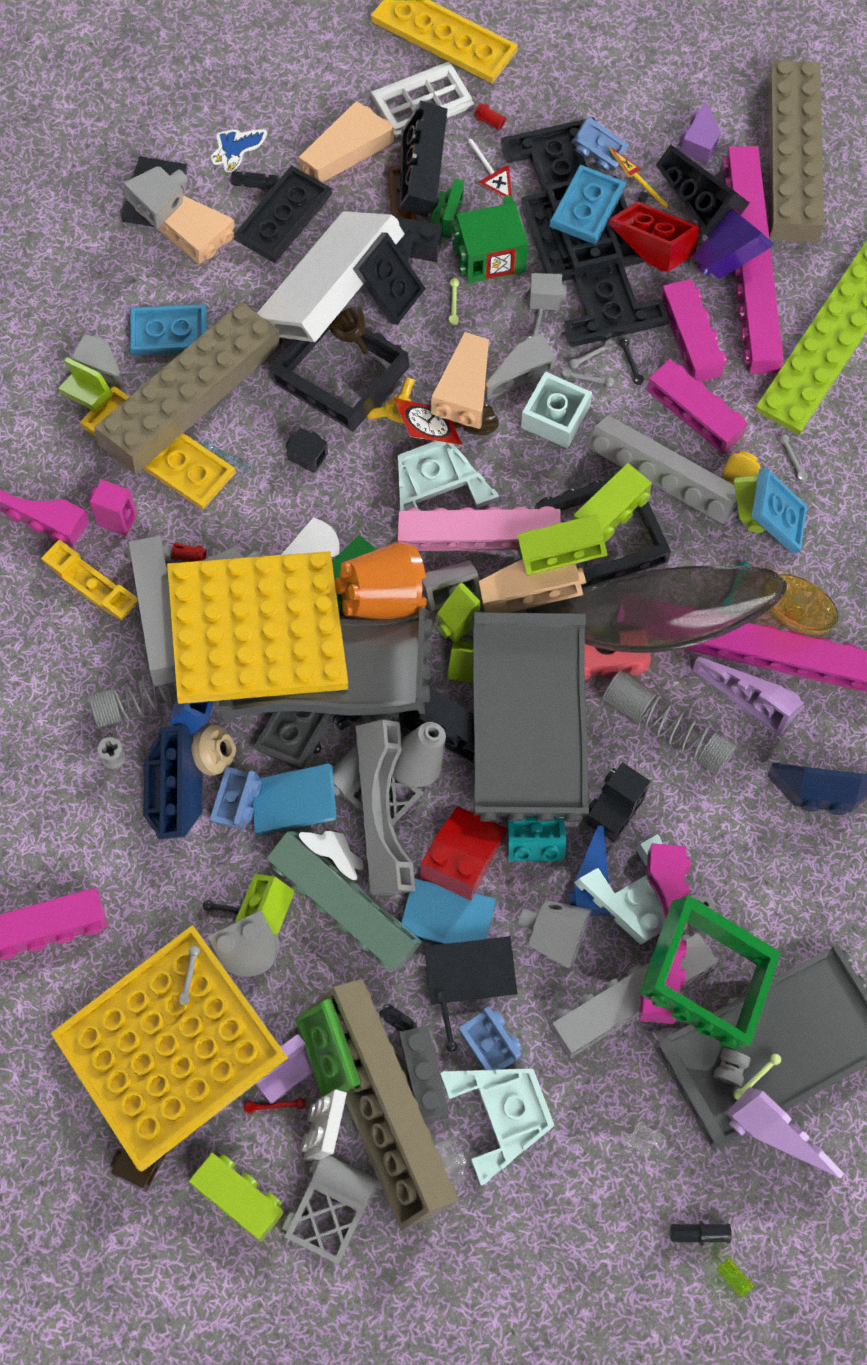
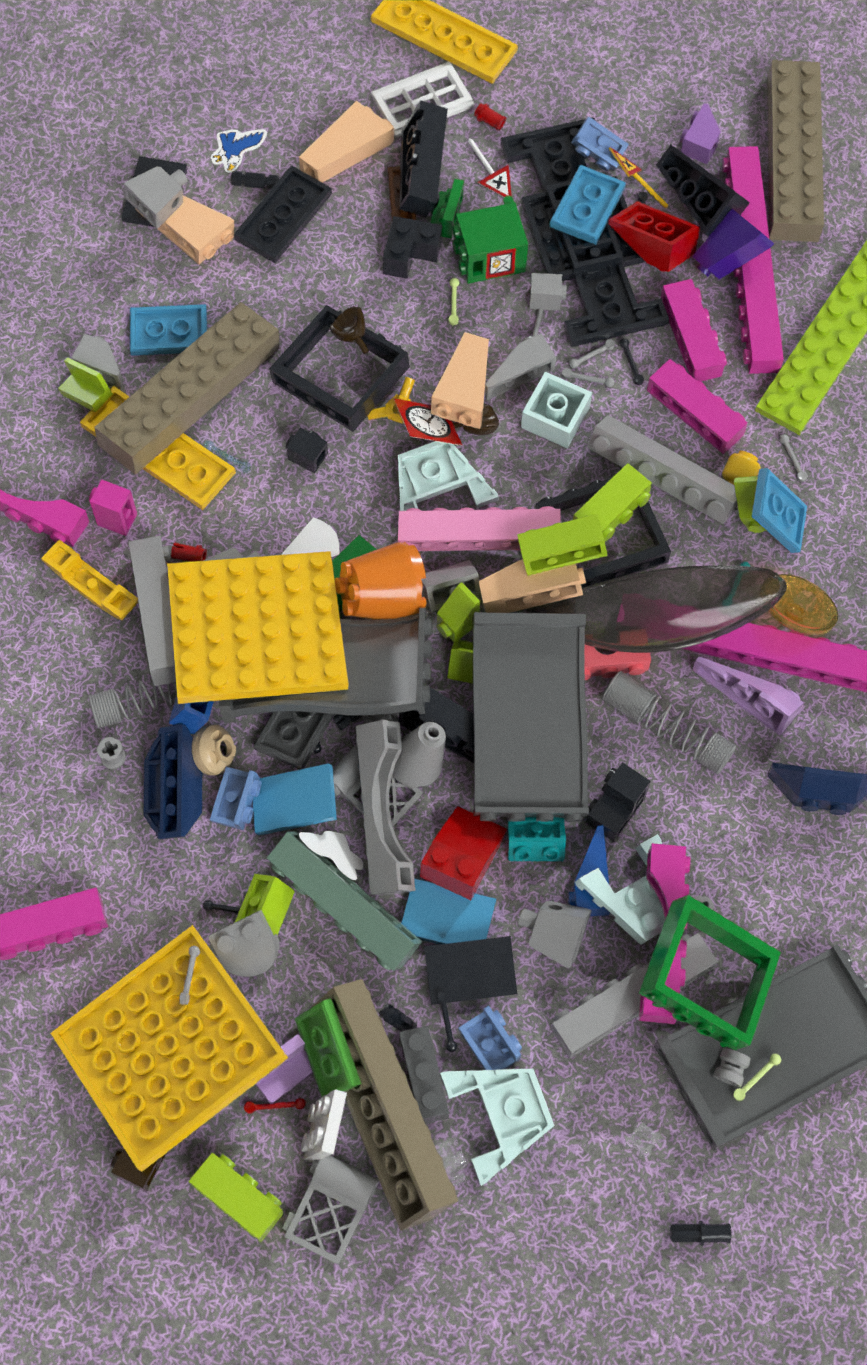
(325, 276): white brick -> none
(389, 278): black tile -> none
(736, 1278): clear neon green pin -> none
(765, 1121): lavender wedge -> none

